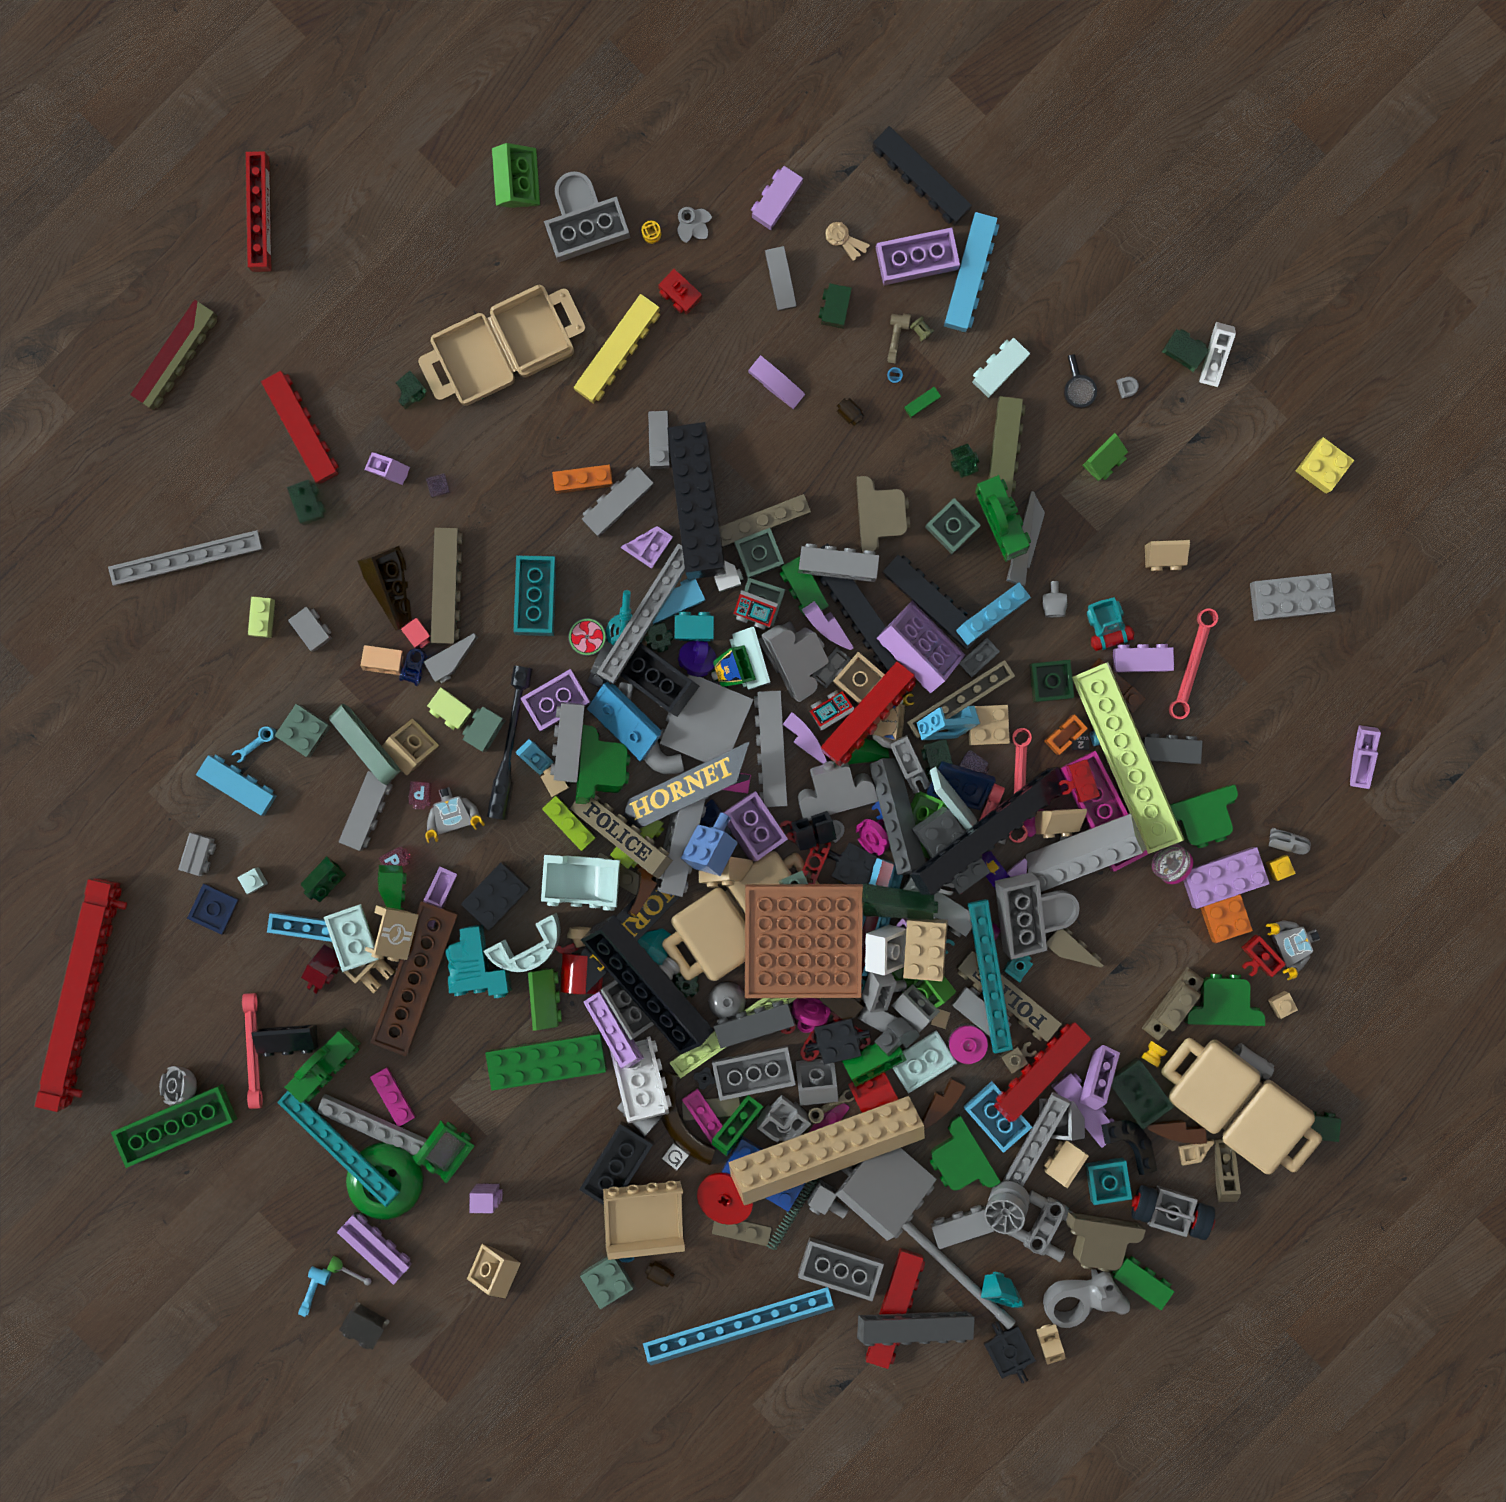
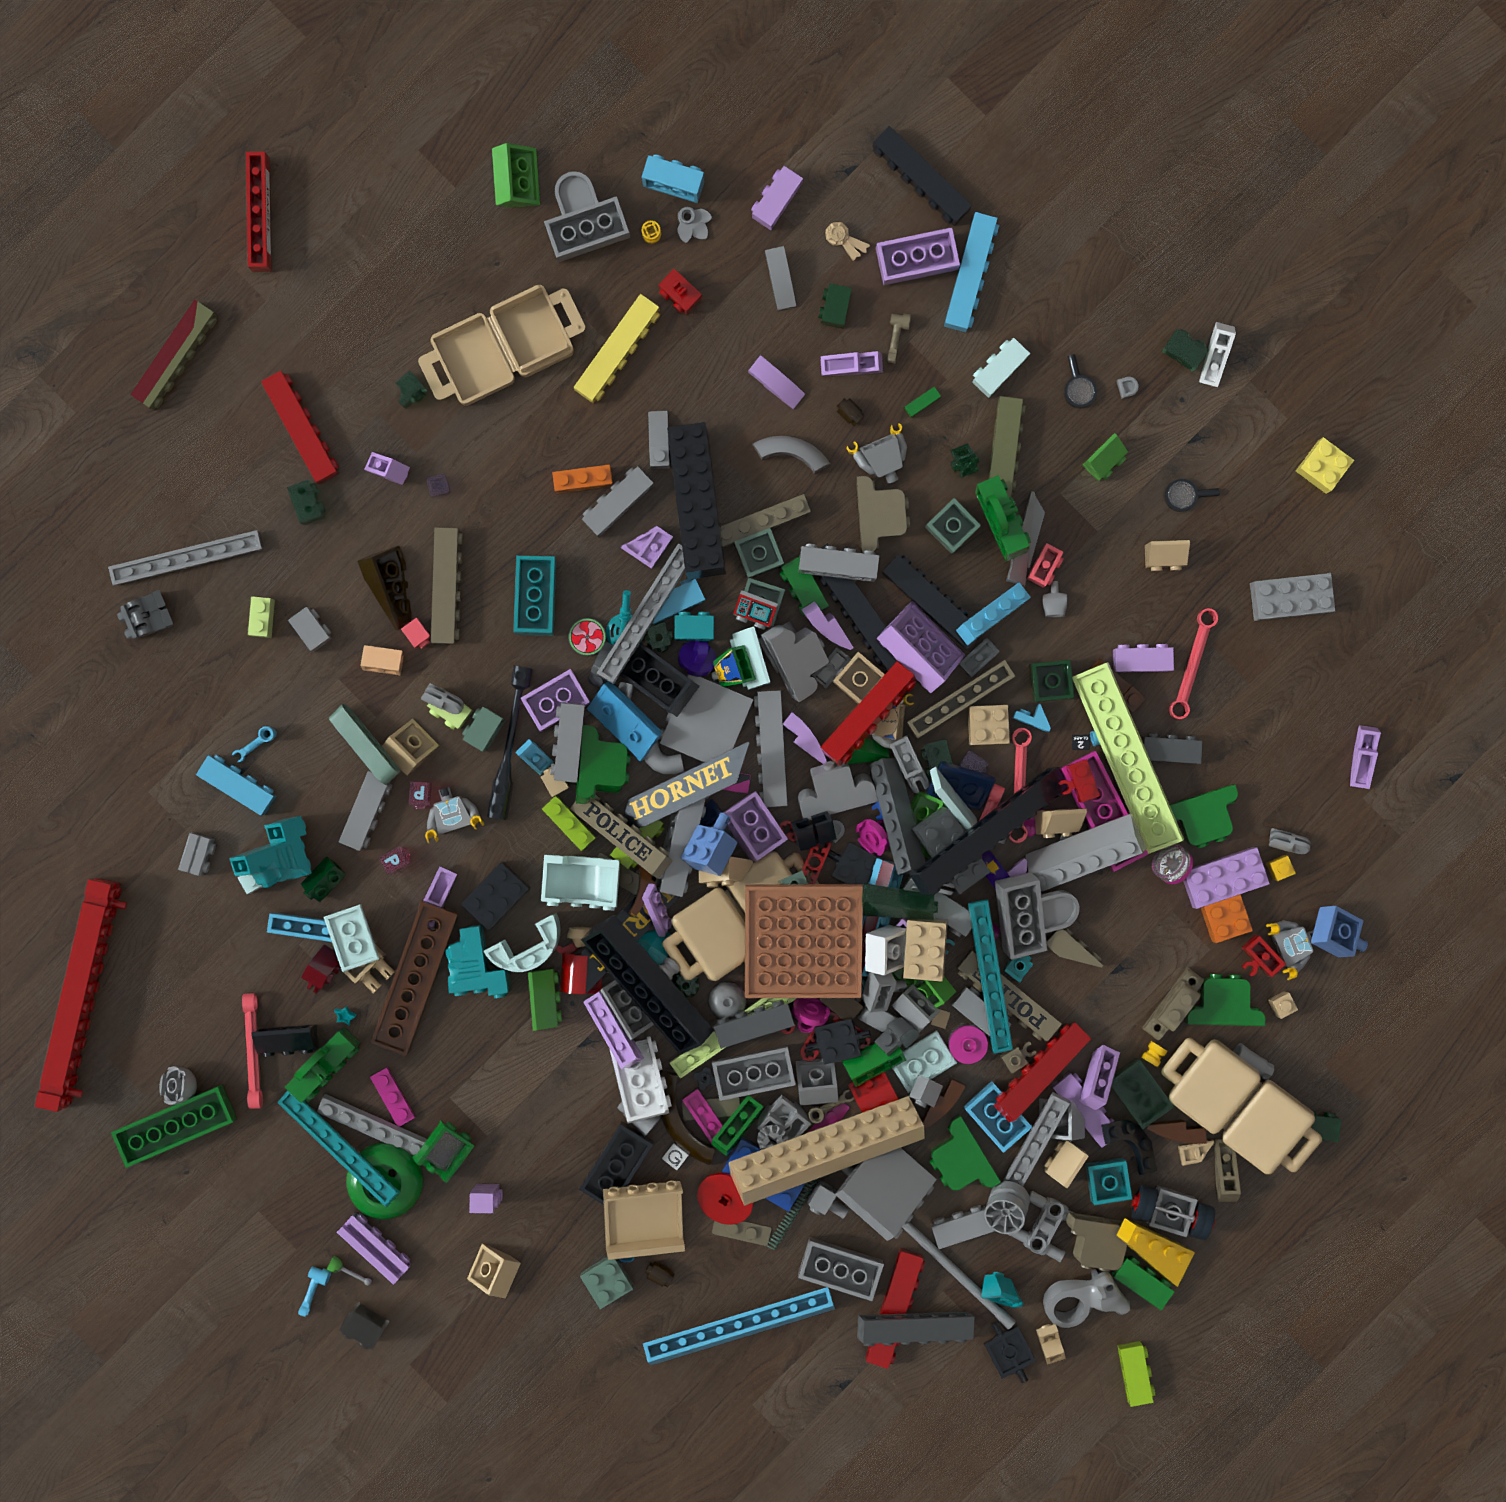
(137, 618): none -> dark grey hips
(213, 909): dark blue tile -> none
(278, 860): none -> teal brick
(303, 730): sand green brick -> none
(344, 1015): none -> teal piece
(390, 885): green slope -> none
(394, 934): tan panel -> none
(413, 668): clear blue piece -> none
(442, 699): none -> light grey arm
(447, 661): light grey slope -> none
(546, 1061): green brick -> none
(657, 910): none -> lavender tile
(673, 178): none -> medium azure brick
(730, 579): white slope -> none
(773, 1131): none -> light grey gear
(792, 447): none -> light grey brick
(831, 710): slope -> none
(852, 364): none -> lavender slope
(883, 455): none -> light grey torso
(894, 379): dark azure hinge -> none
(923, 334): olive bush -> none
(925, 1092): none -> light grey brick
(956, 725): medium azure panel -> none
(1038, 720): none -> medium azure slope
(1045, 565): none -> coral brick
(1071, 728): orange piece -> none
(1108, 624): teal piece -> none
(1136, 1373): none -> lime brick
(1161, 1252): none -> yellow wedge
(1183, 494): none -> piece
(1338, 932): none -> medium blue brick

